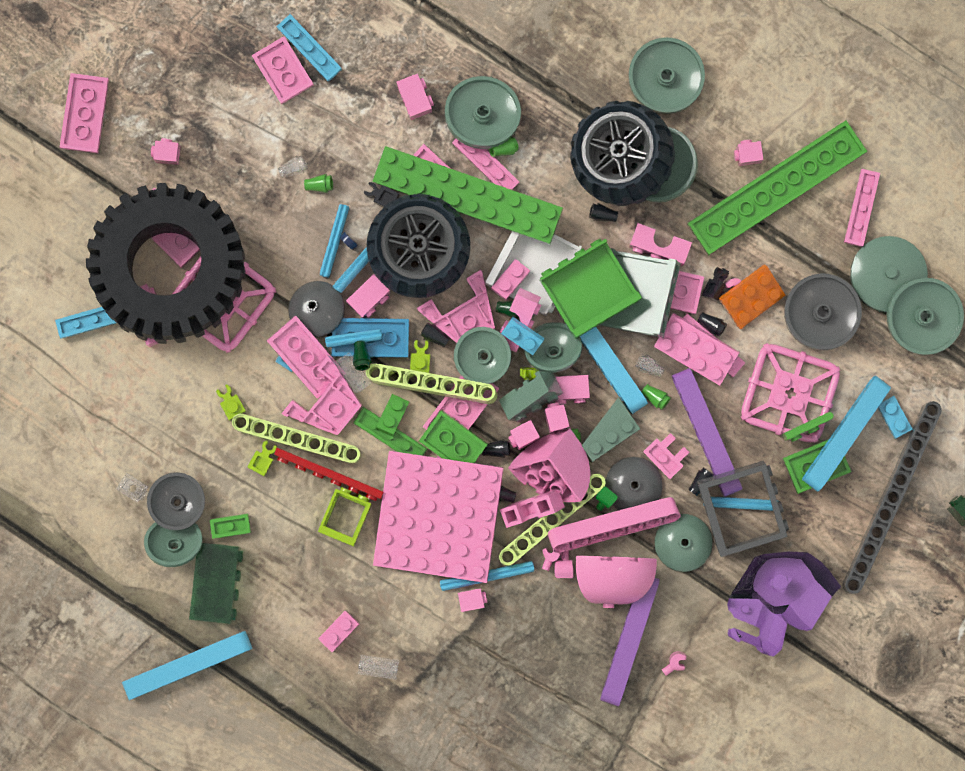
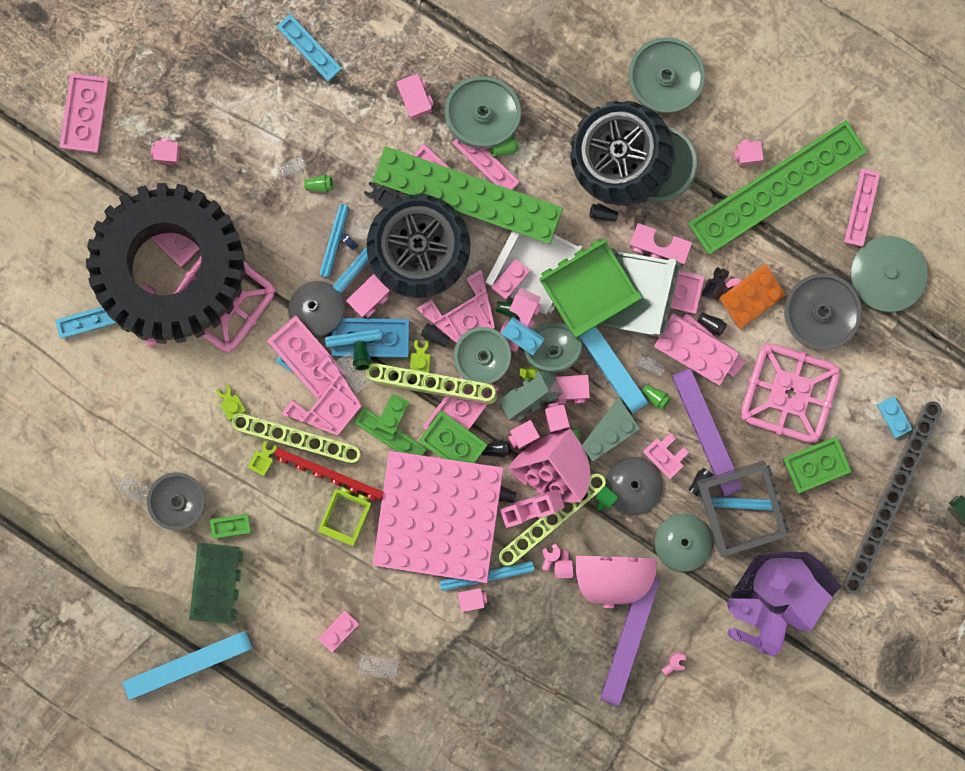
(160, 541): sand green dish -> none
(282, 70): bright pink plate -> none
(613, 525): bright pink beam -> none
(810, 426): bright green hinge -> none
(846, 433): medium azure beam -> none
(925, 316): sand green dish -> none

